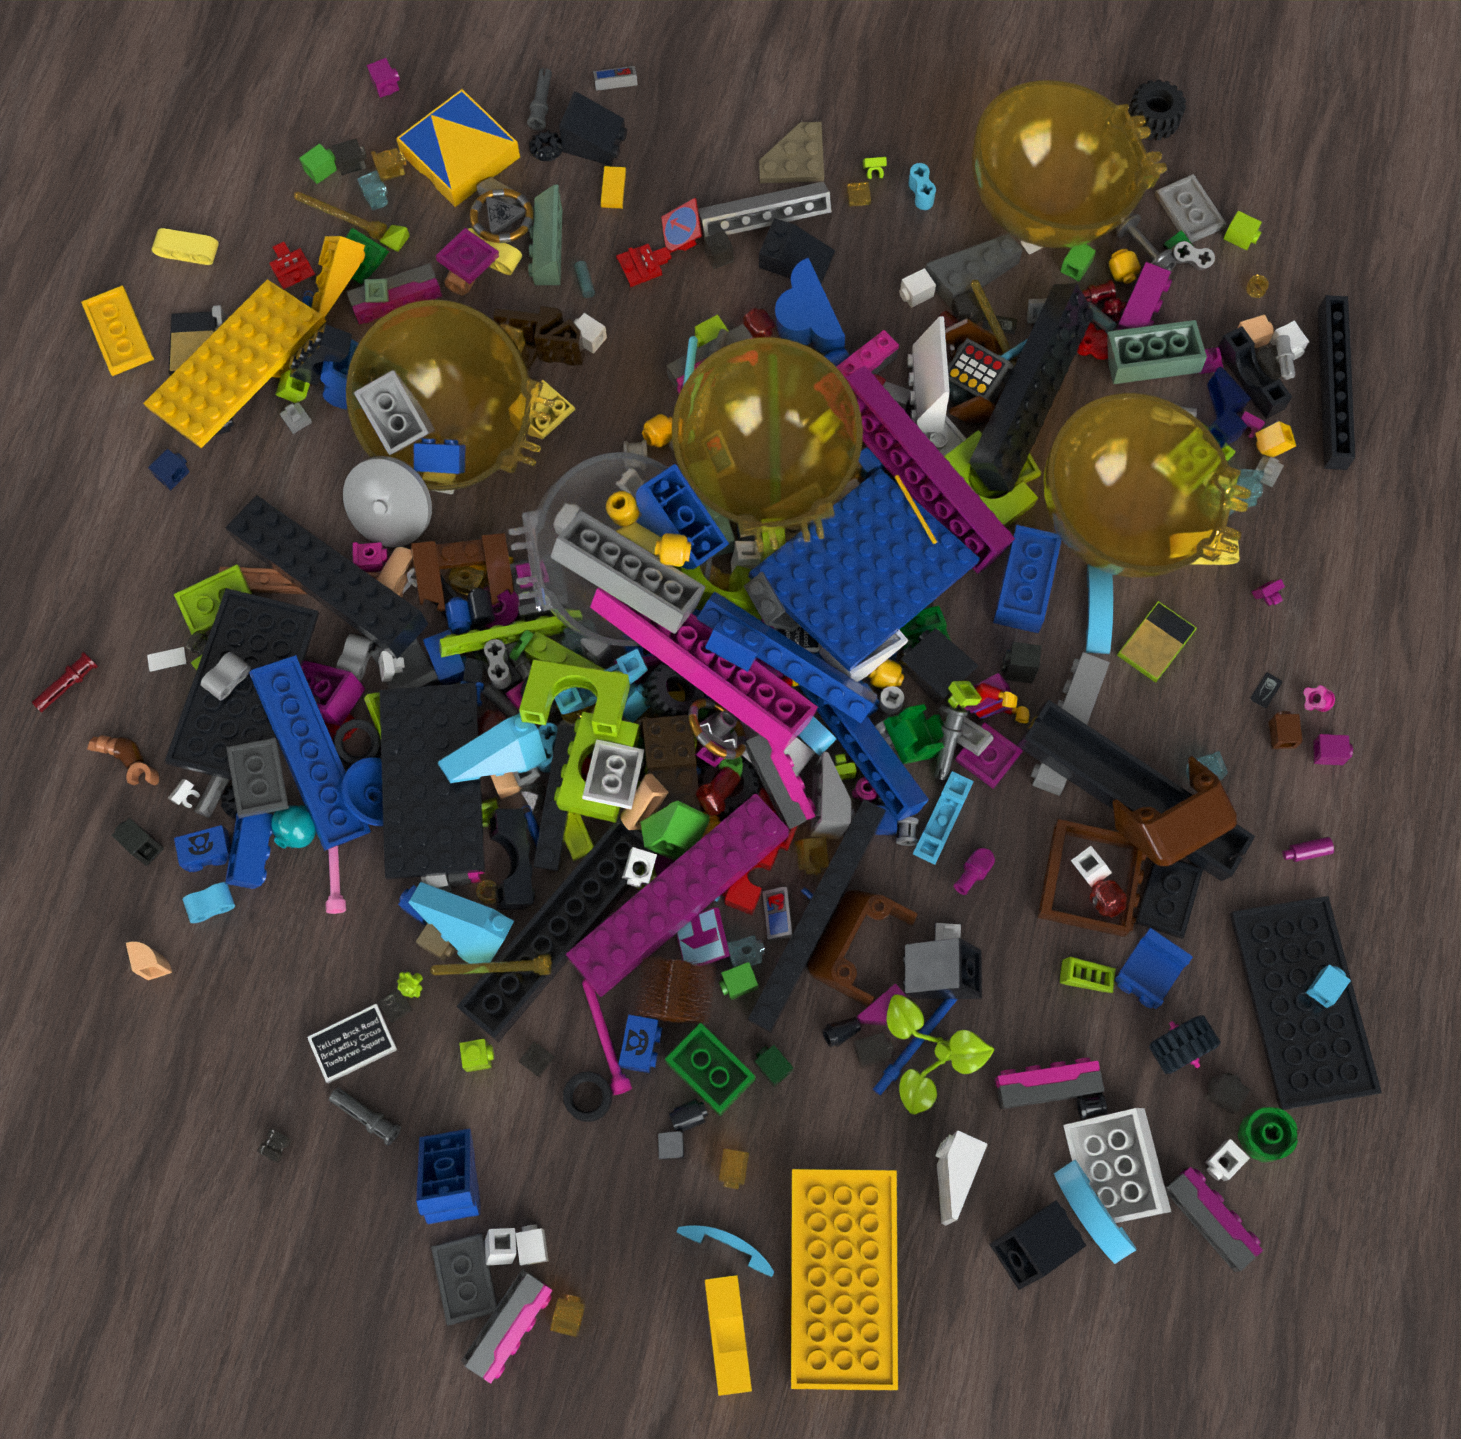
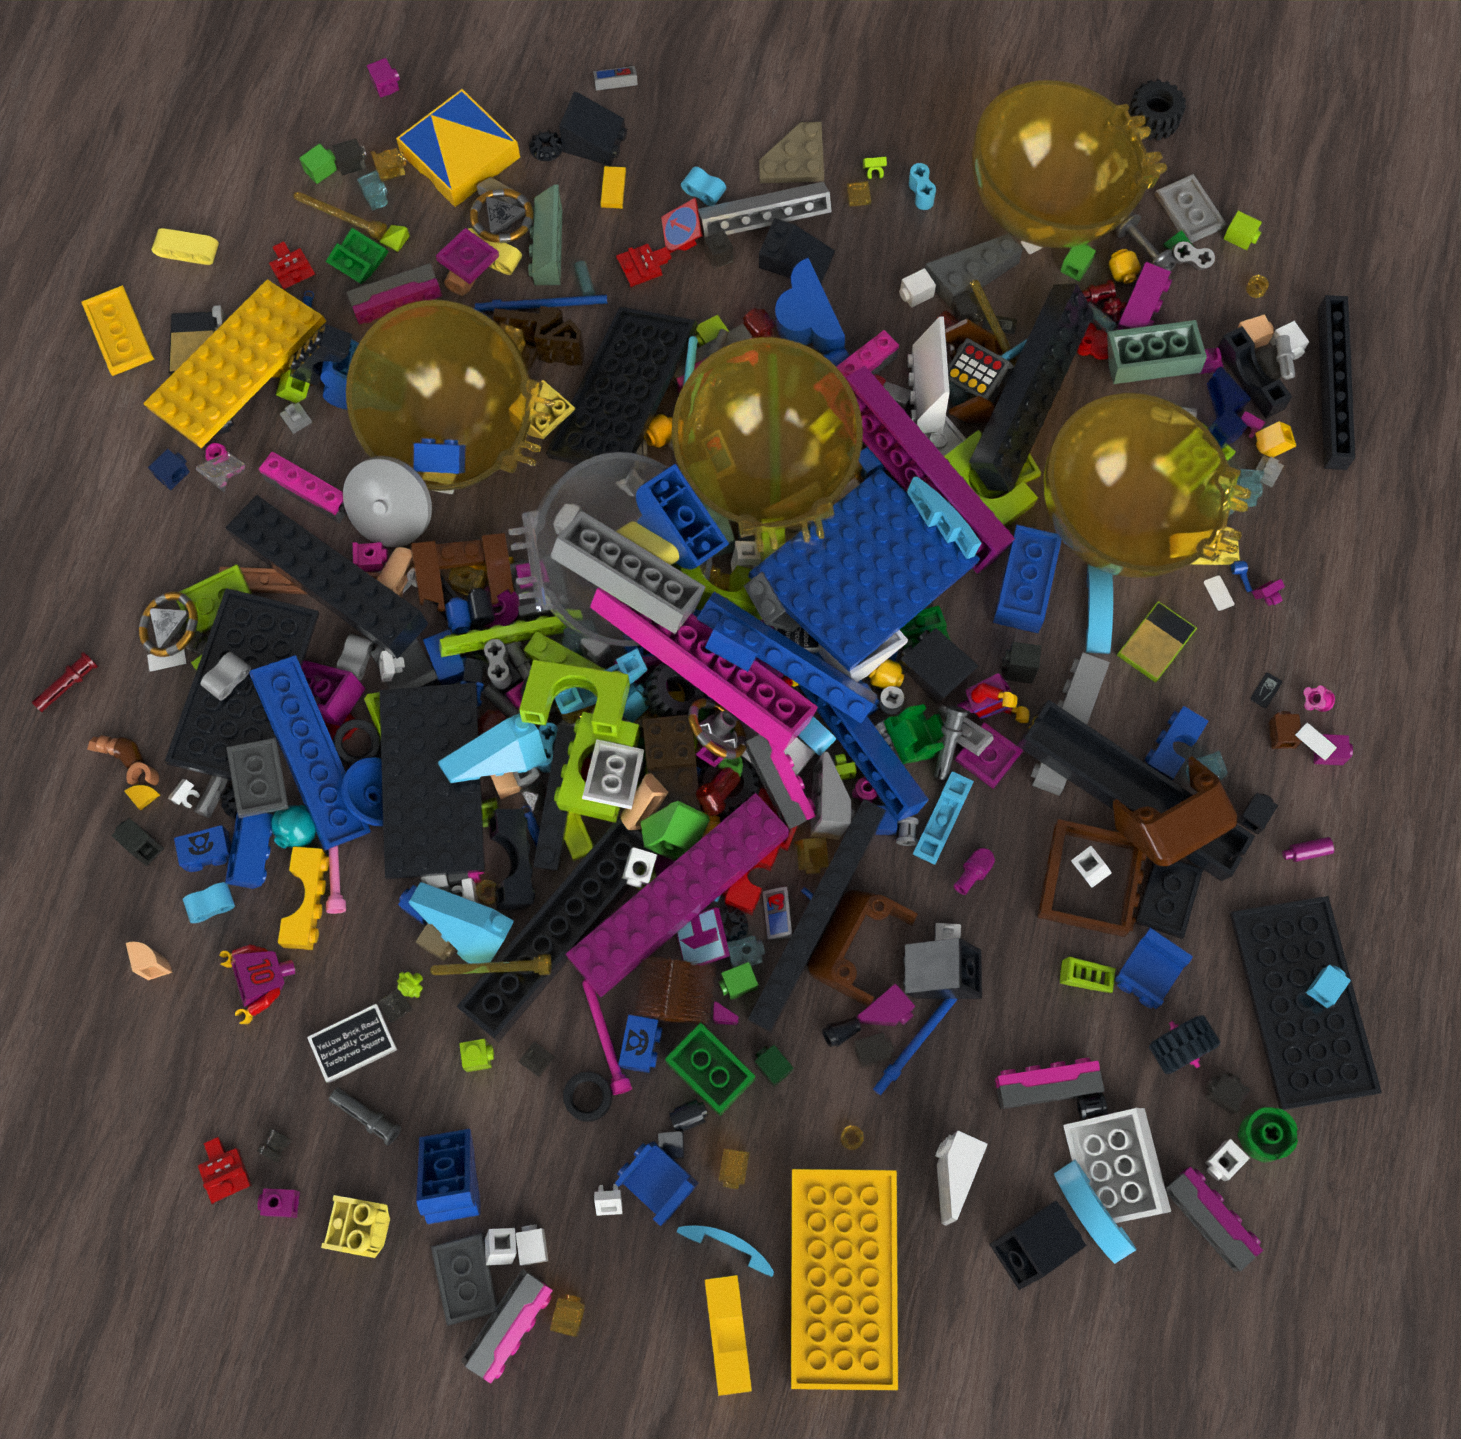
(141, 795): none -> yellow tile
(168, 624): none -> piece
(213, 449): none -> dark pink plate
(220, 470): none -> clear slope
(223, 1172): none -> red piece
(257, 977): none -> torso
(279, 1203): none -> magenta brick
(300, 929): none -> yellow arch
(303, 486): none -> dark pink piece
(339, 262): yellow wedge -> none
(357, 1227): none -> light yellow slope
(376, 290): sand green tile -> none
(394, 412): light grey slope -> none
(468, 890): none -> white tile
(520, 646): bright green tile -> none
(536, 303): none -> blue bar
(539, 105): dark grey pin -> none
(592, 332): white brick -> none
(608, 1201): none -> white tile
(622, 508): yellow head -> none
(623, 385): none -> black plate
(657, 1181): none -> blue panel
(673, 549): yellow head -> none
(703, 186): none -> medium azure axle
(724, 1016): none -> magenta slope
(736, 916): none -> black gear
(859, 1134): none -> clear yellow bush
(916, 510): yellow axle -> none
(939, 512): none -> medium azure slope
(963, 694): lime tile -> none
(964, 1049): lime plant -> none
(1034, 309): light grey tile -> none
(1108, 898): clear red head -> none
(1184, 728): none -> blue arch
(1219, 593): none -> white sticker
(1241, 568): none -> blue hand
(1257, 813): none -> black brick
(1316, 741): none -> white sticker

